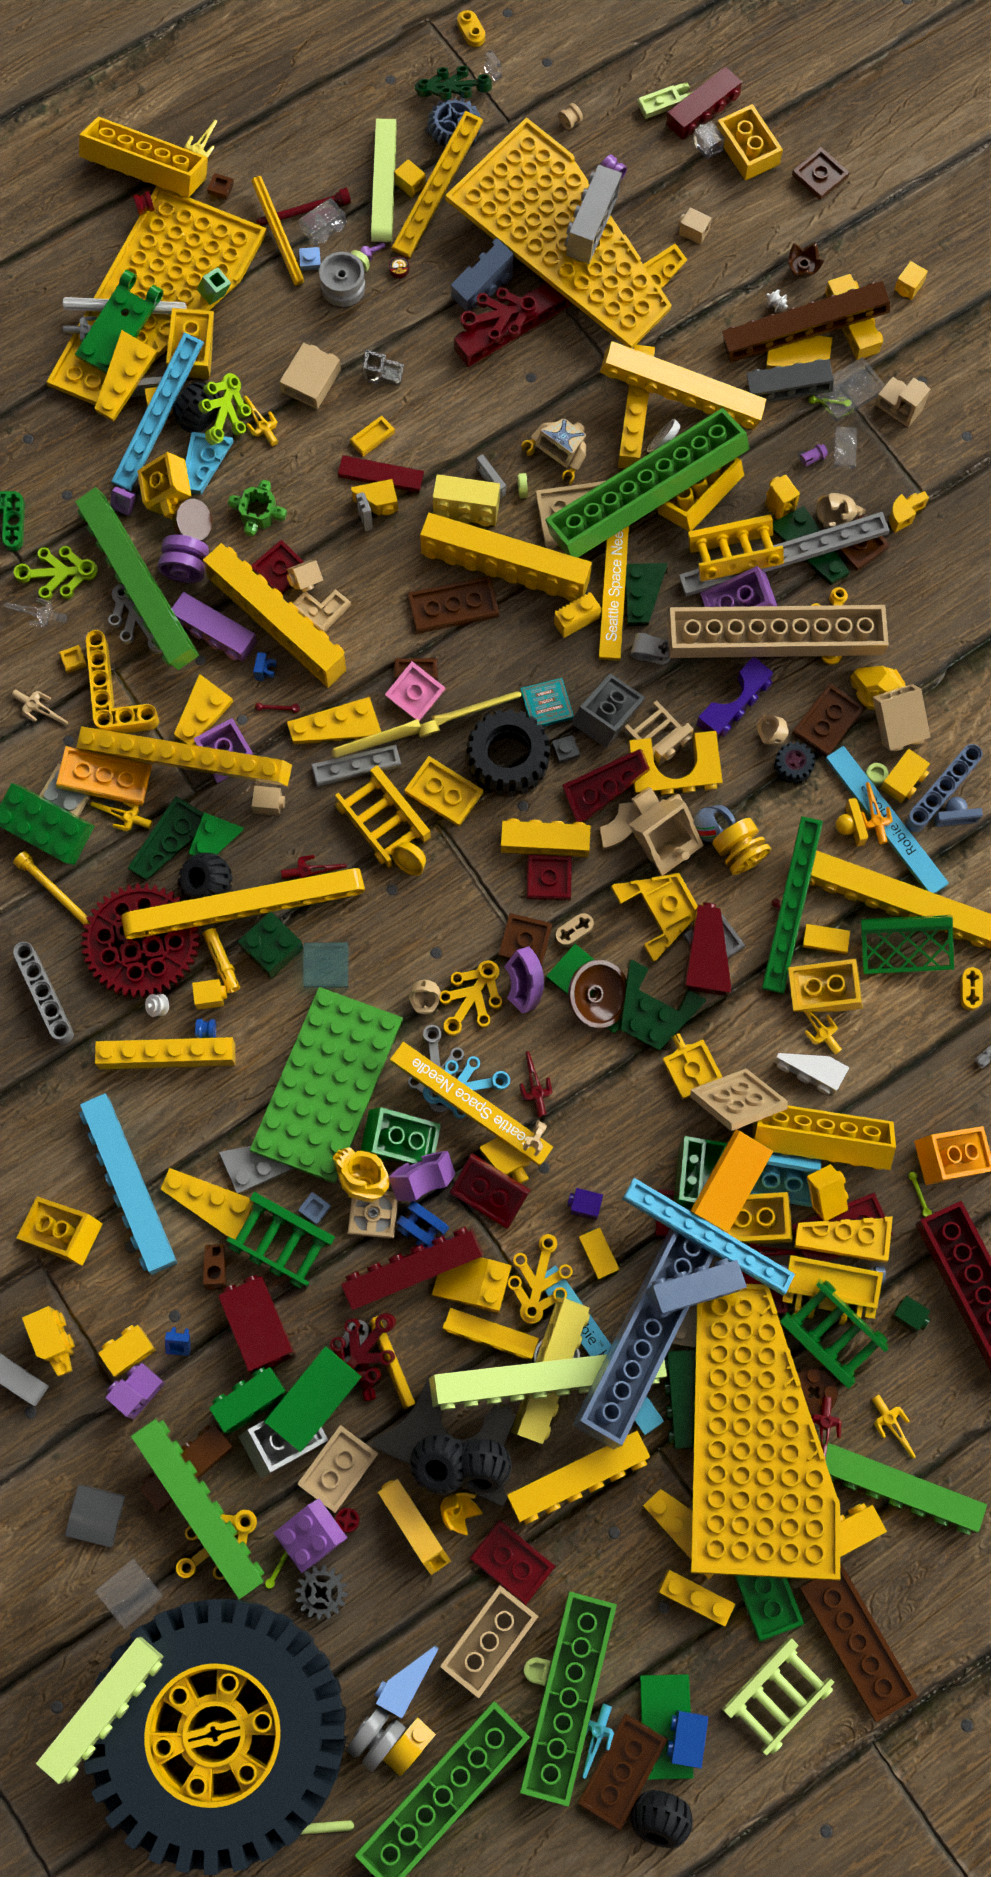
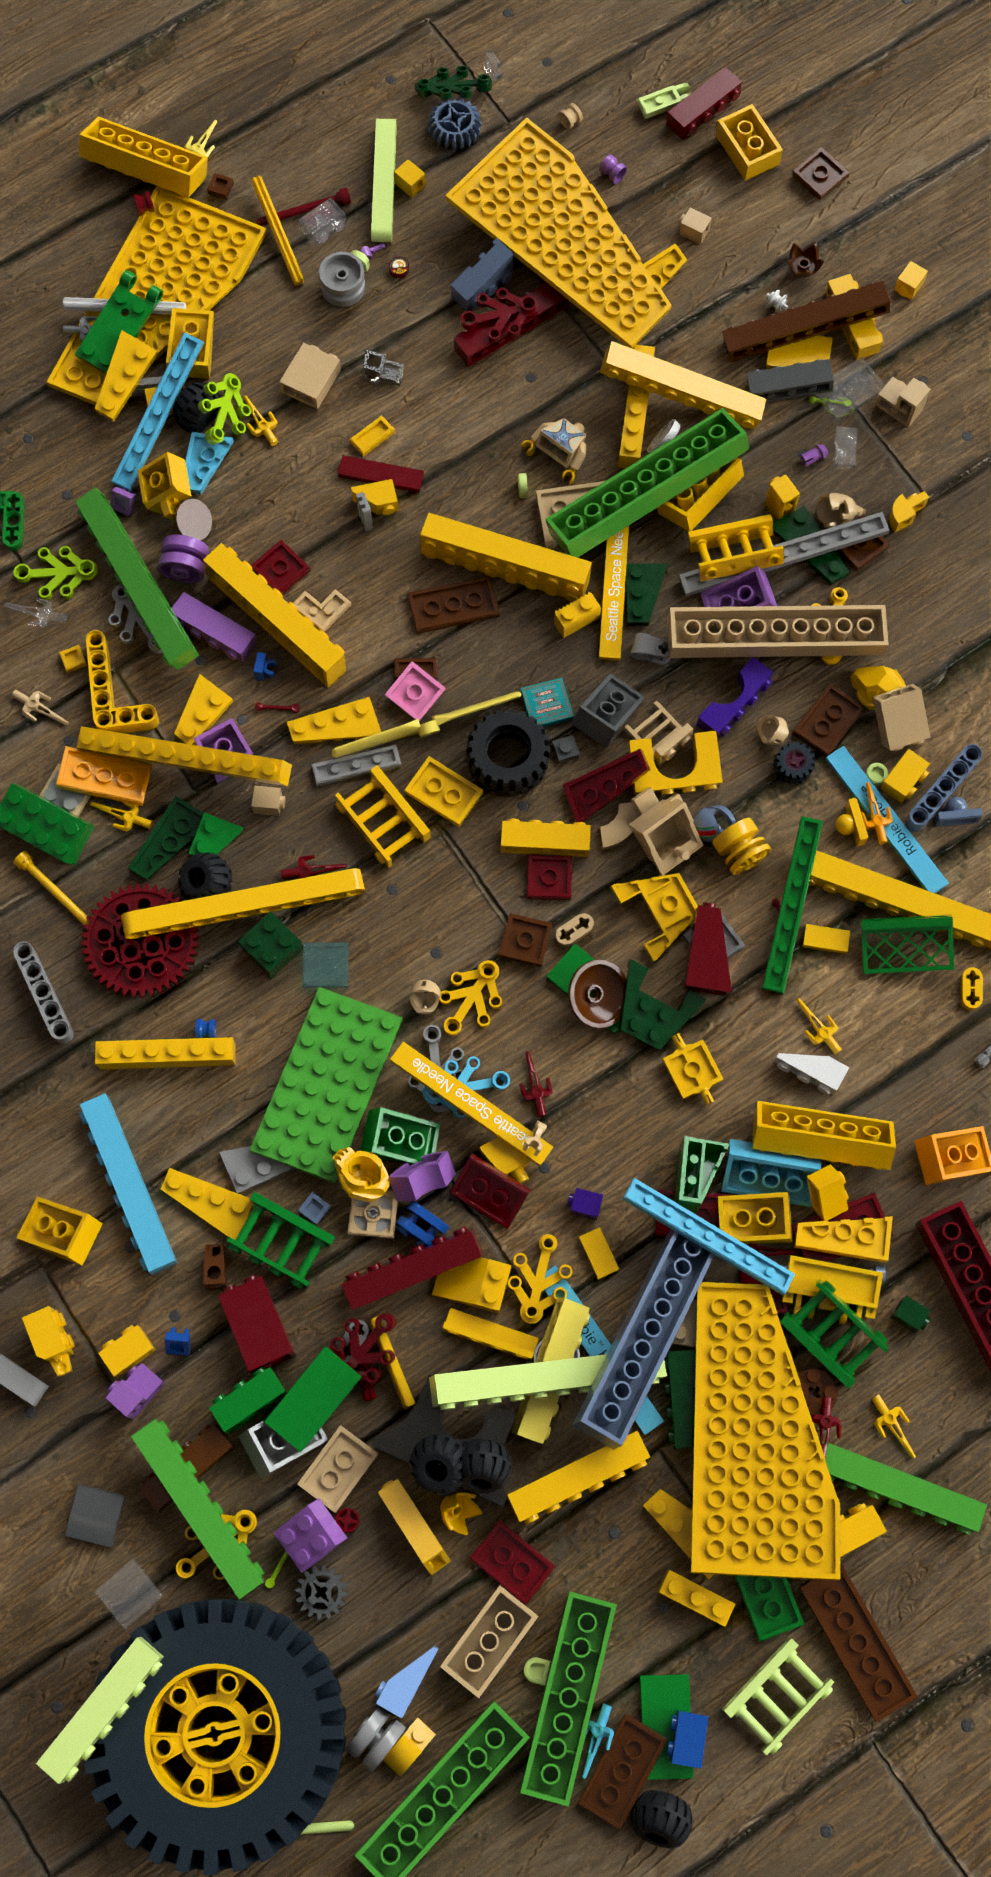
(157, 1005): white wheel -> none
(209, 994): yellow brick -> none
(213, 286): green brick -> none
(225, 969): yellow pin -> none
(251, 520): bright green piece -> none
(304, 575): tan brick -> none
(309, 258): light blue plate -> none
(409, 858): yellow hat -> none
(437, 184): yellow tile -> none
(466, 500): light yellow brick -> none
(468, 25): yellow plate -> none
(490, 474): light grey tile -> none
(526, 980): medium lavender brick -> none
(593, 213): light grey brick -> none
(696, 1287): sand blue brick -> none
(708, 139): clear brick -> none
(731, 1181): light orange tile -> none
(739, 1099): tan plate -> none
(826, 987): yellow slope -> none
(926, 1211): lime hinge -> none

